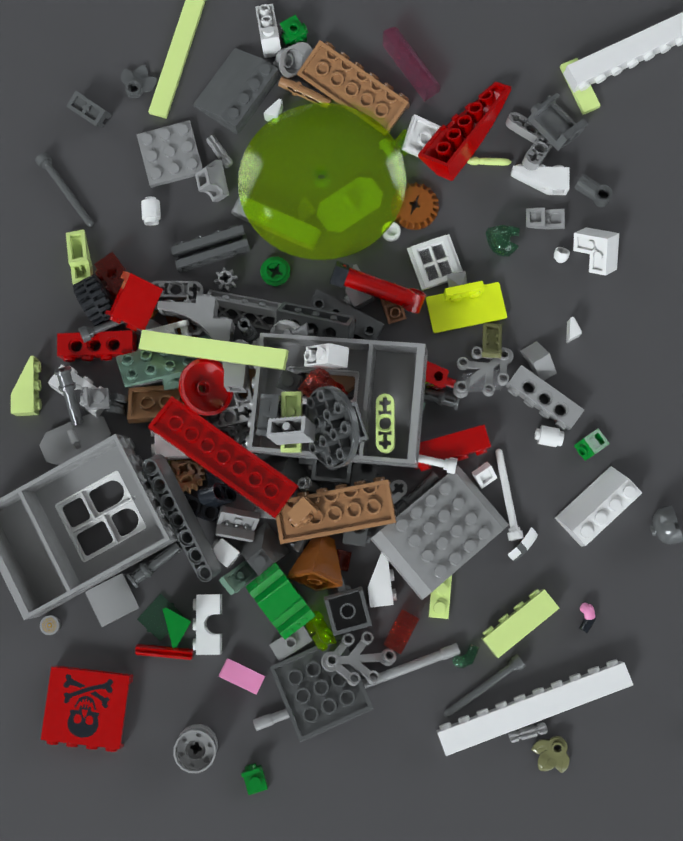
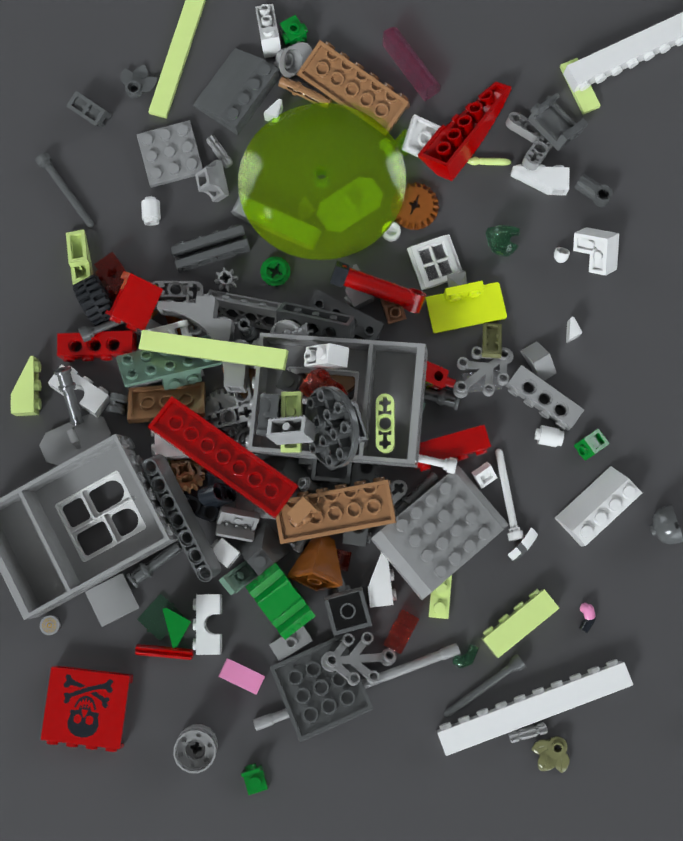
(95, 398): light grey bracket -> none
(210, 376): red dish -> none
(323, 634): clear neon green hinge -> none
(545, 219): light grey slope -> none

